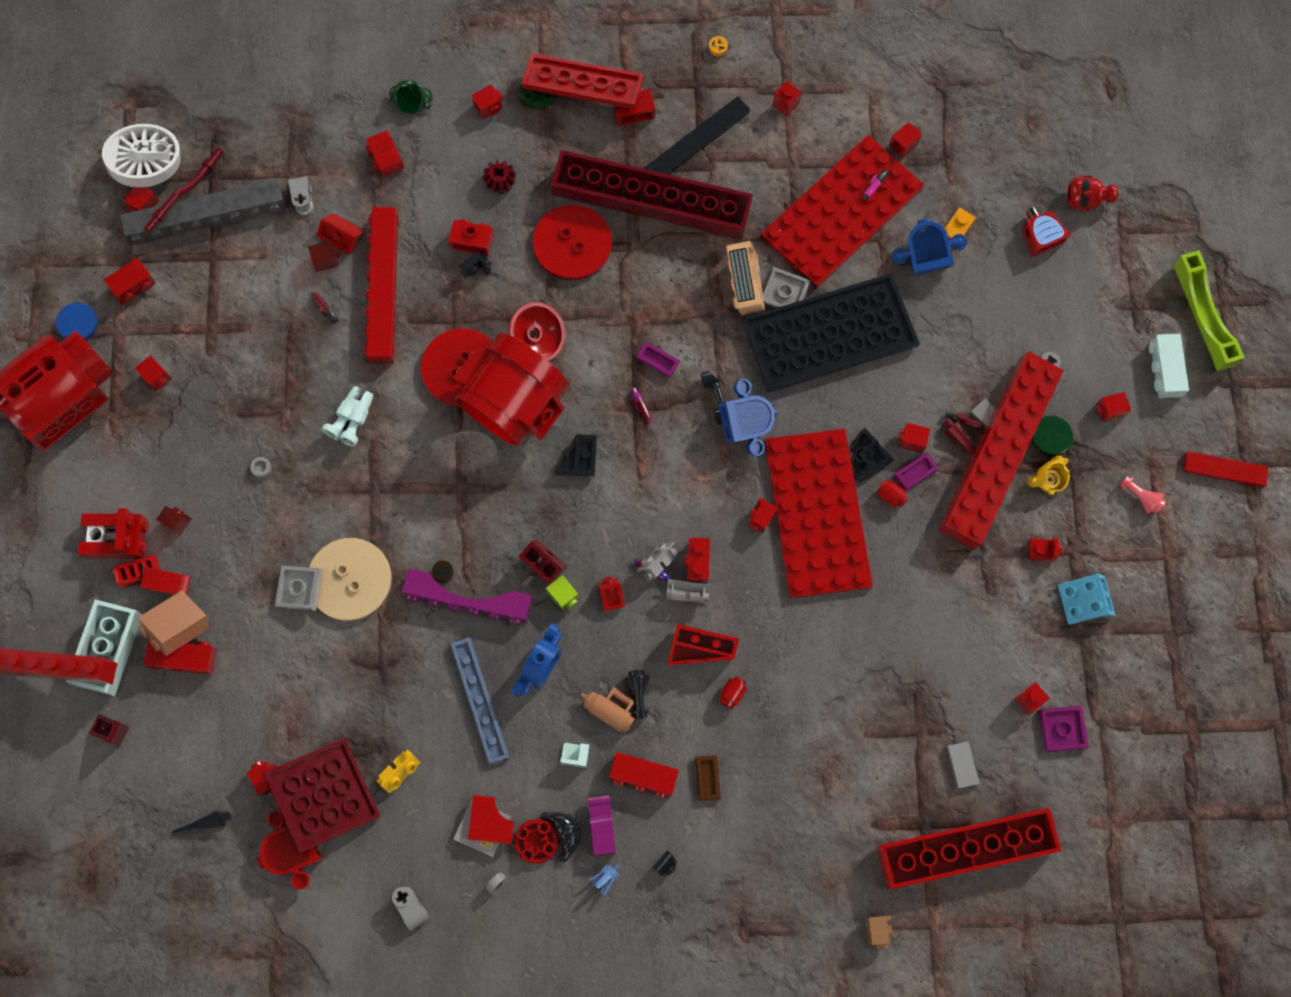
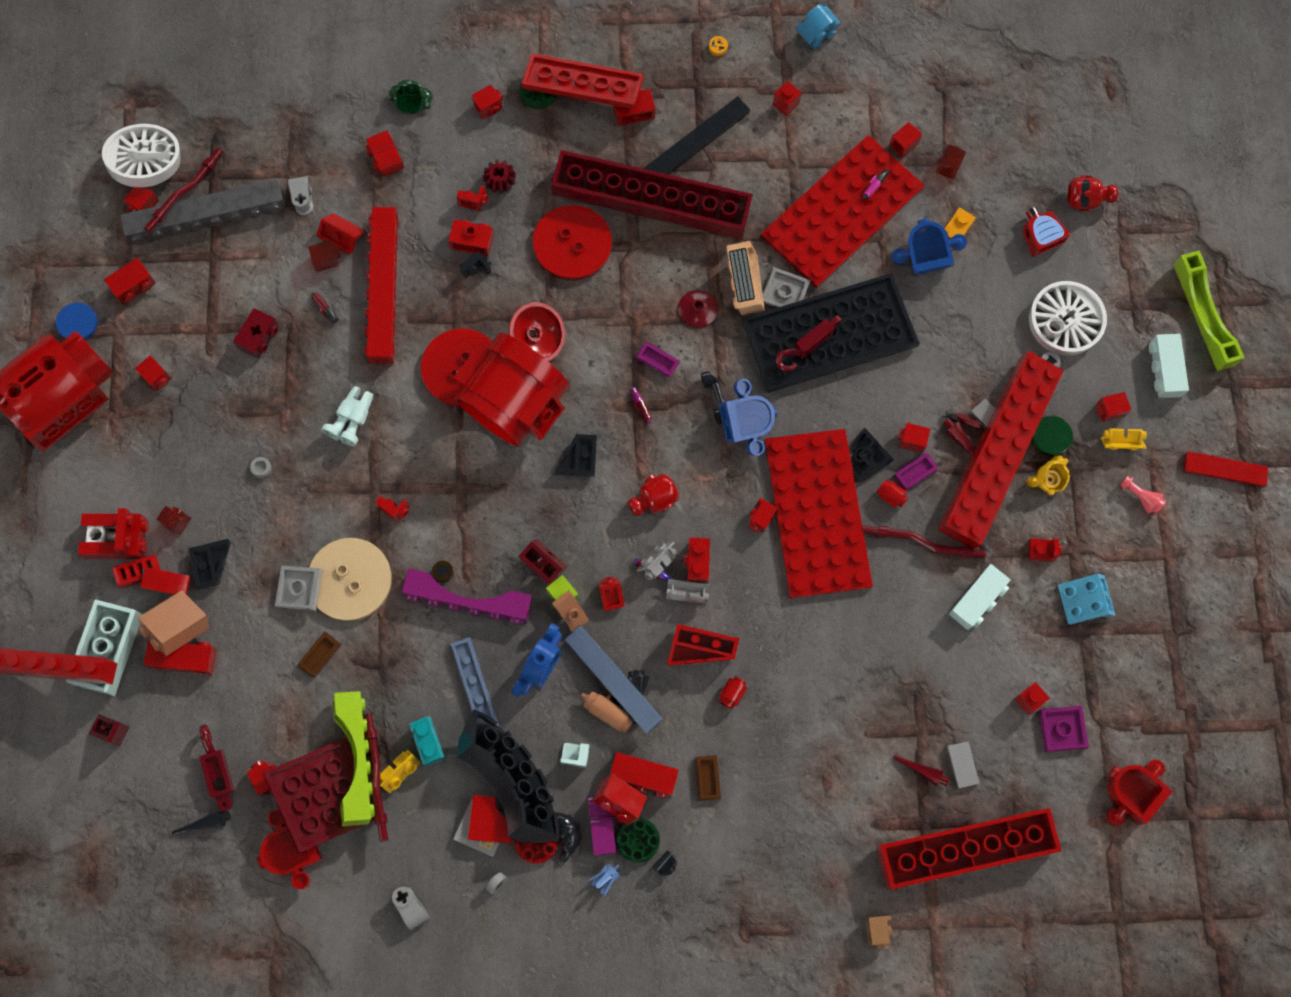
(209, 562): none -> black wing
(215, 767): none -> dark red piece
(248, 337): none -> dark red brick
(319, 654): none -> reddish brown tile
(347, 713): none -> lime arch
(380, 817): none -> dark red bar
(389, 508): none -> red bracket
(427, 741): none -> teal brick
(472, 201): none -> red bracket
(512, 776): none -> black brick
(570, 611): none -> nougat plate
(614, 680): none -> sand blue tile
(619, 799): none -> red brick
(638, 840): none -> dark green tile
(656, 495): none -> red piece
(698, 317): none -> dark red dish
(808, 342): none -> dark red piece
(818, 26): none -> dark azure brick
(931, 774): none -> dark red piece
(951, 161): none -> clear red brick
(963, 552): none -> dark red bar
(980, 597): none -> light aqua brick
(1074, 325): none -> white piece
(1115, 439): none -> yellow hinge
(1136, 792): none -> red piece

